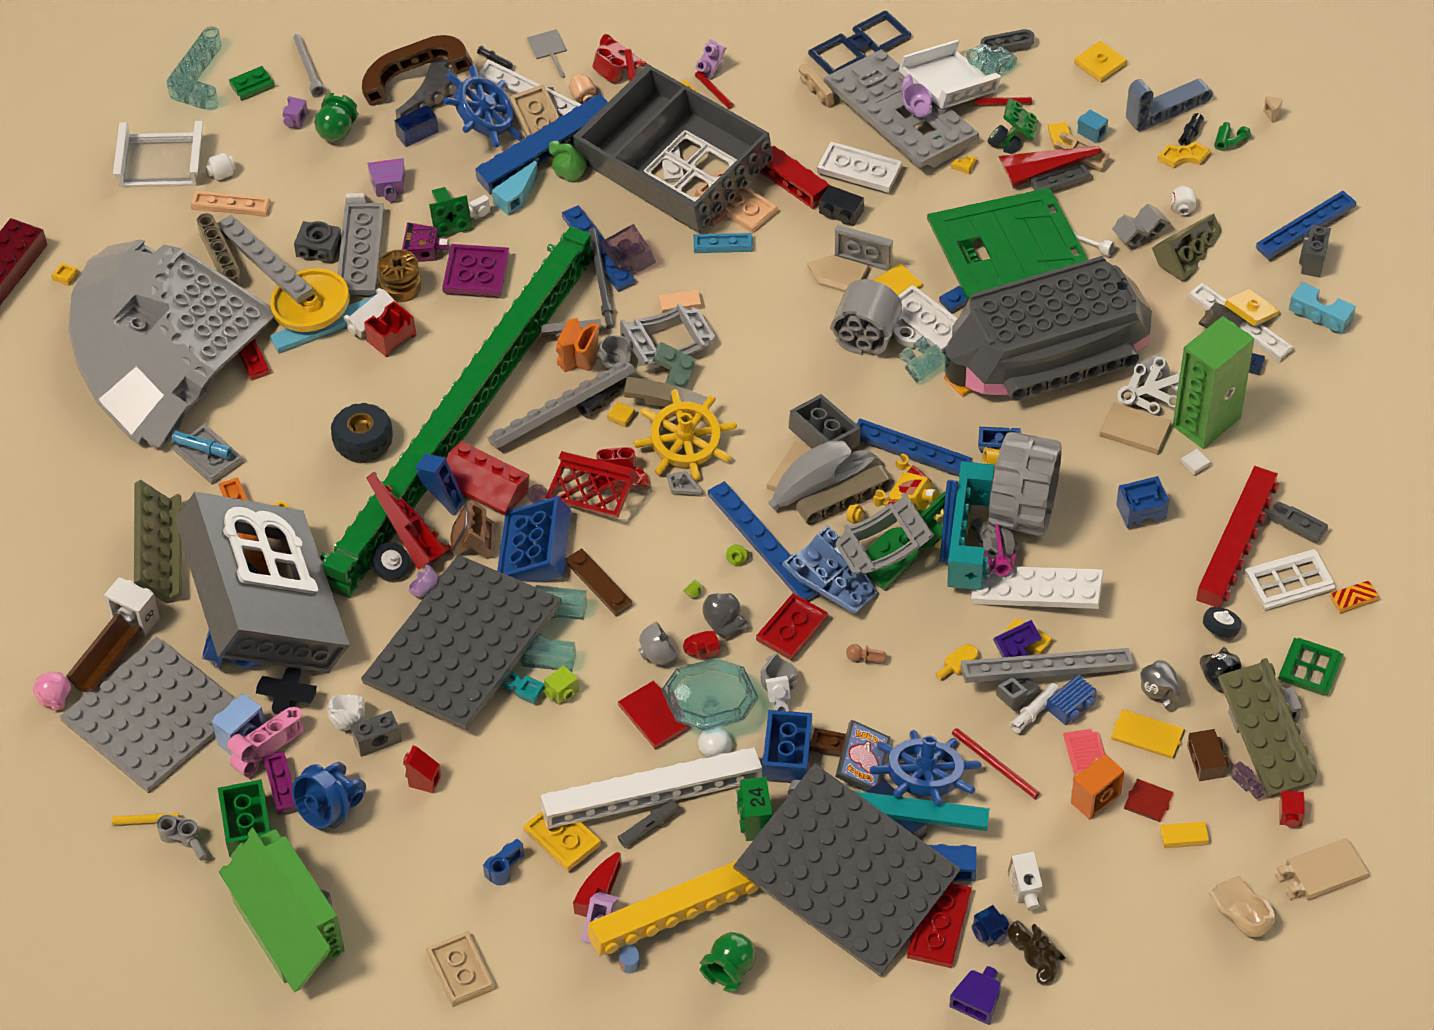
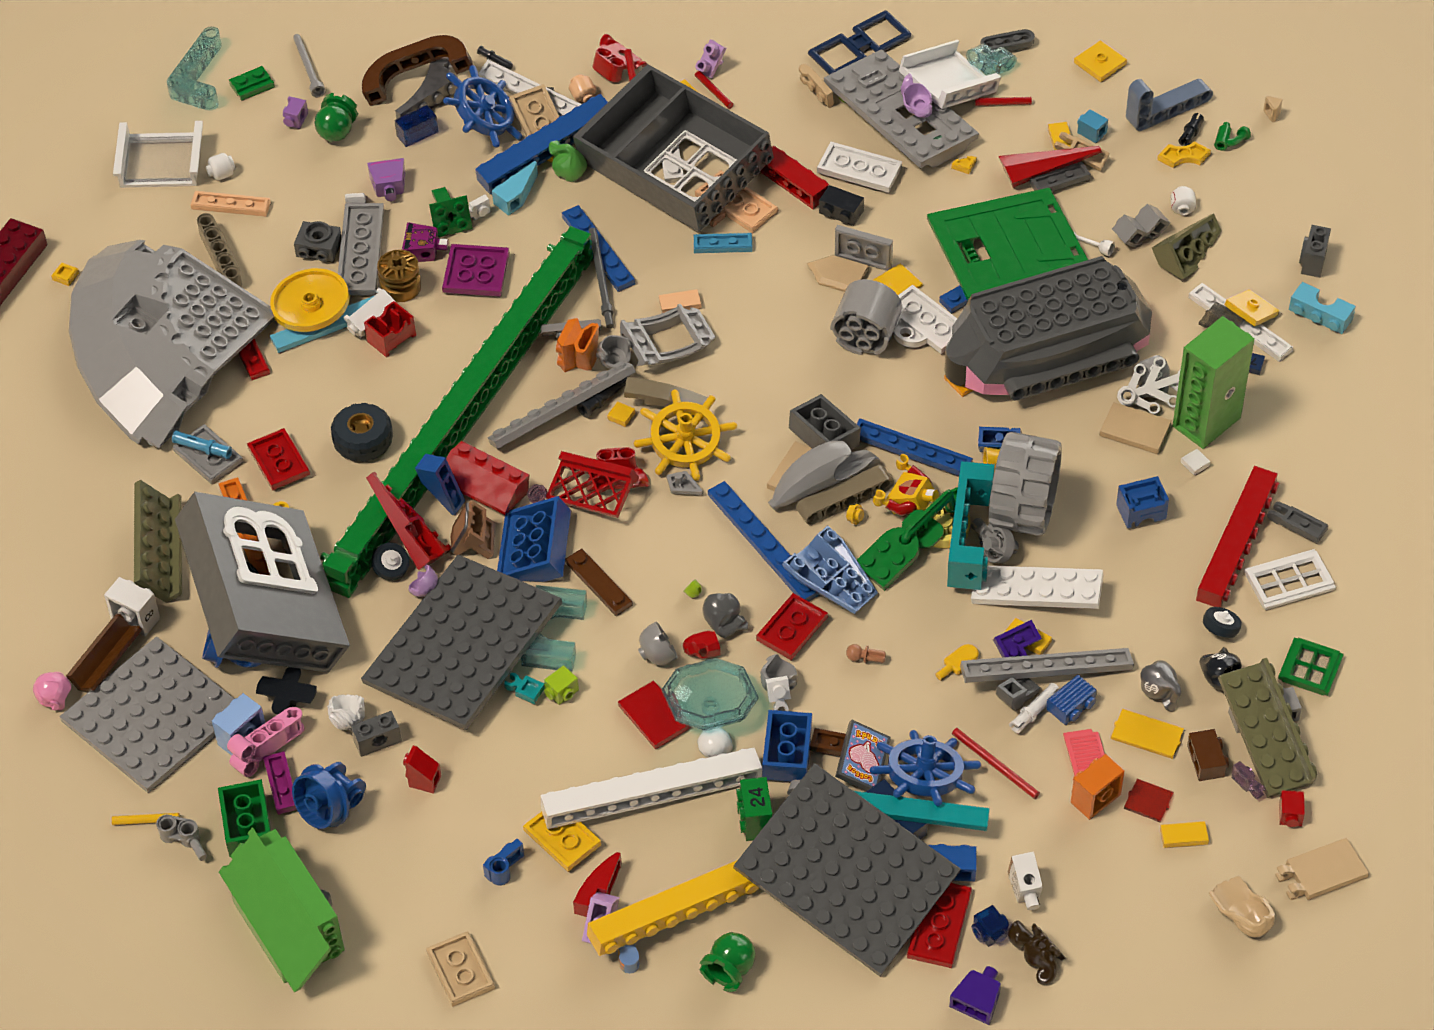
(265, 259): light grey plate -> none
(278, 459): none -> red plate
(547, 45): light grey piece -> none
(628, 250): slope -> none
(642, 827): dark grey pin -> none
(677, 362): sand green plate -> none
(736, 554): lime plate -> none
(901, 511): light grey wedge -> none
(926, 363): clear light blue plate -> none
(949, 510): blue axle -> none
(1001, 564): dark pink plant -> none
(1021, 121): green plate -> none
(1300, 227): blue plate -> none
(1354, 596): light orange tile -> none

